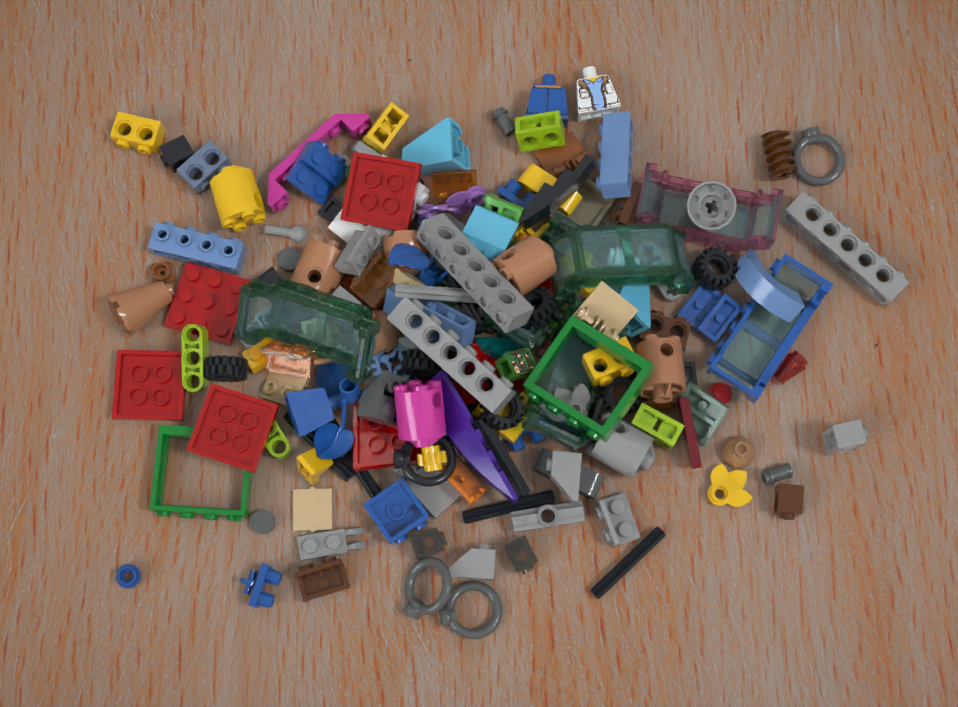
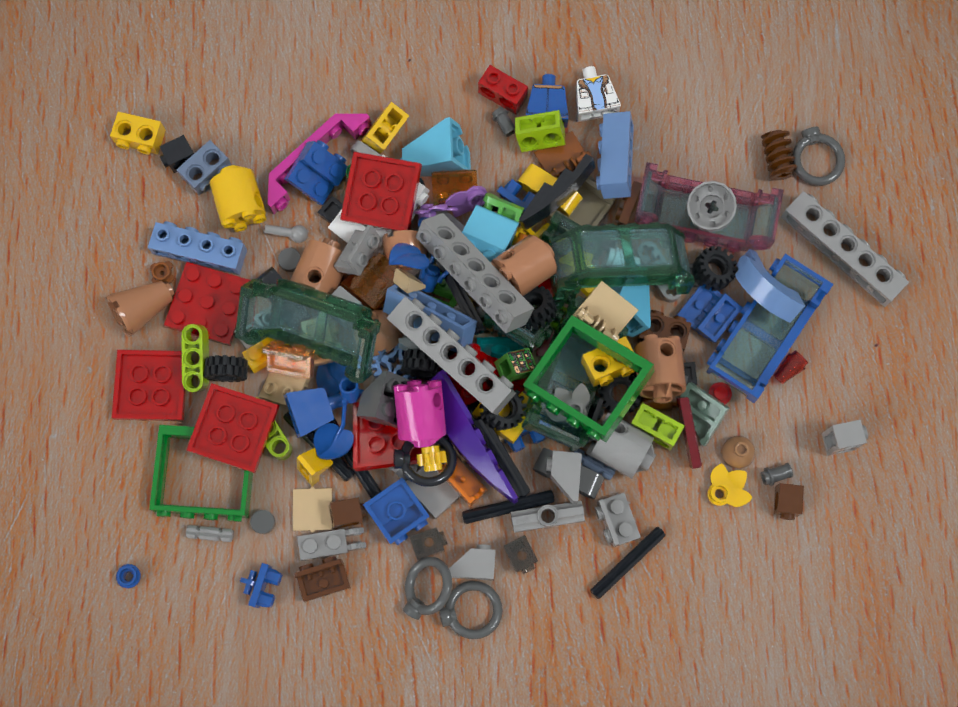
(209, 533): none -> light grey axle
(346, 513): none -> reddish brown brick
(433, 293): light grey axle -> none
(502, 89): none -> red brick
(595, 465): none -> sand blue axle

